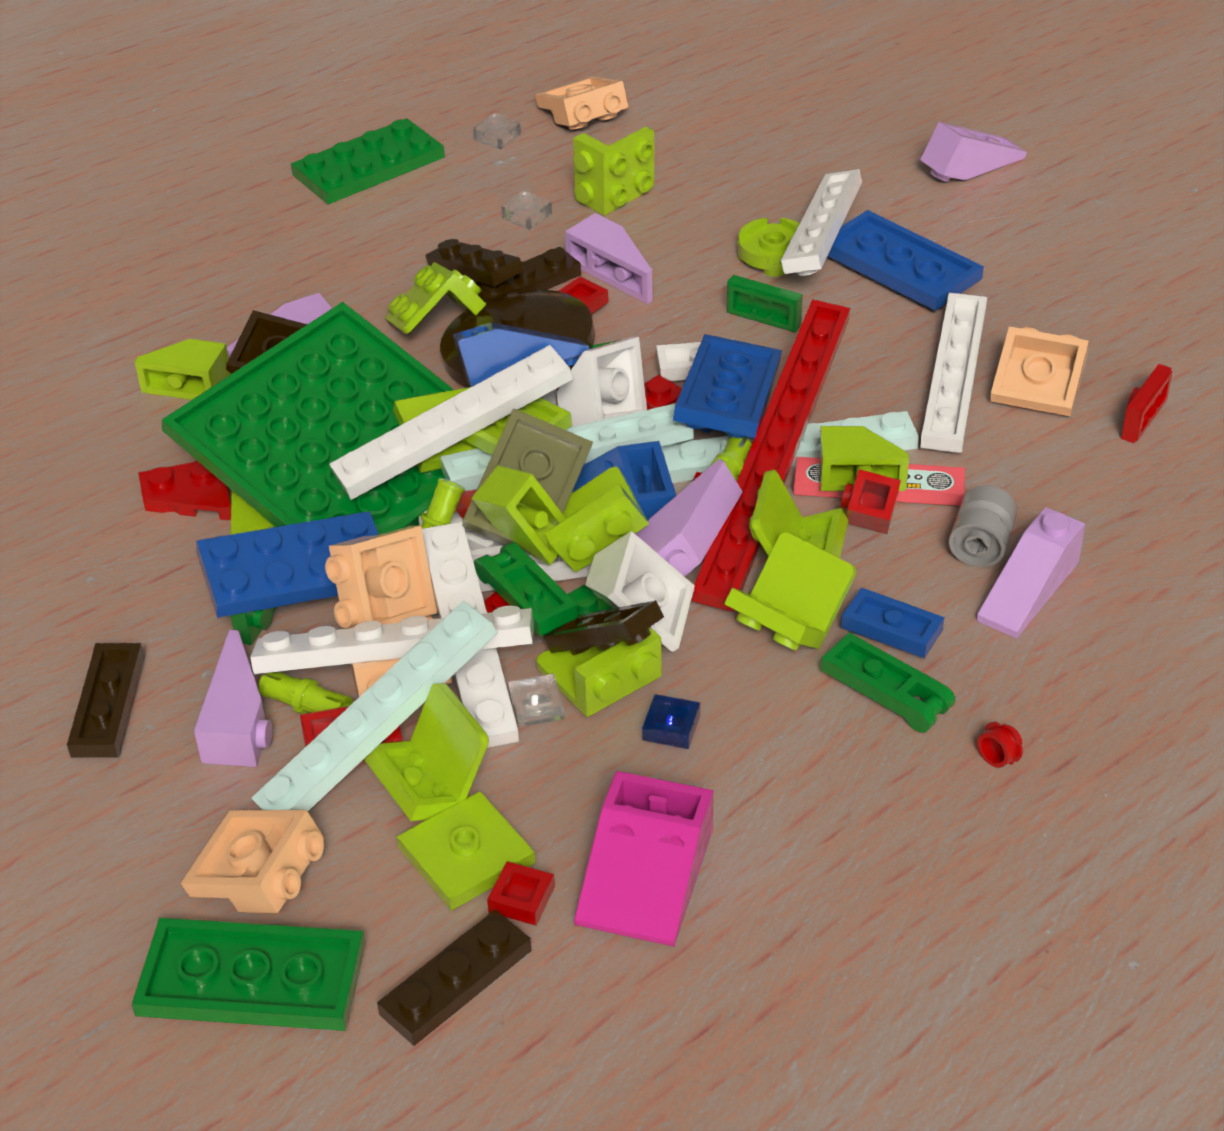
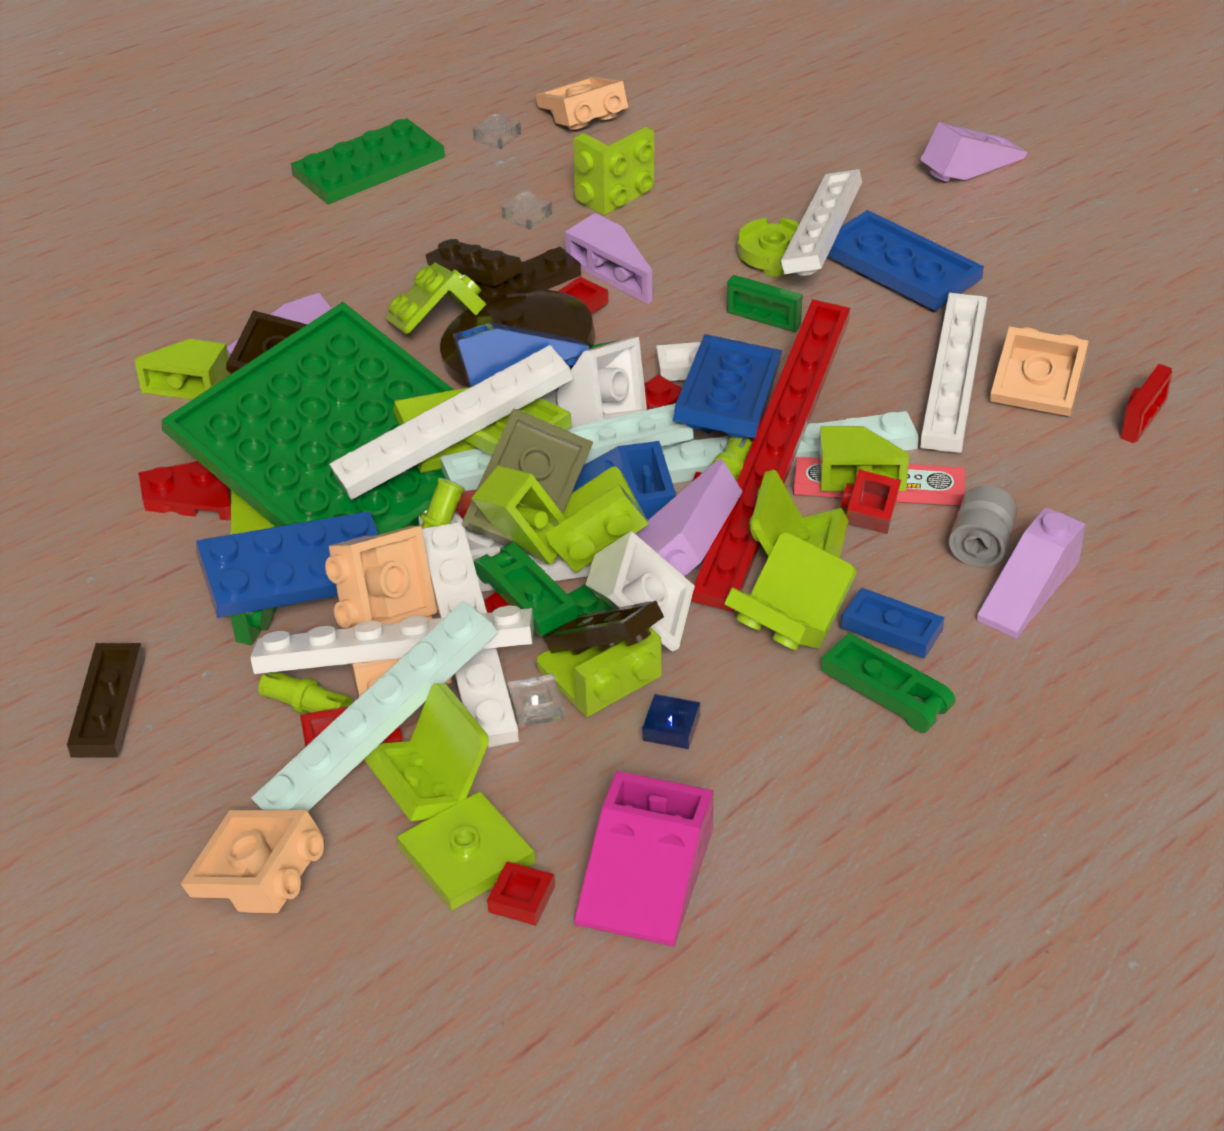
(232, 716): lavender slope -> none
(250, 974): green plate -> none
(454, 977): dark brown plate -> none
(1000, 744): red plate -> none

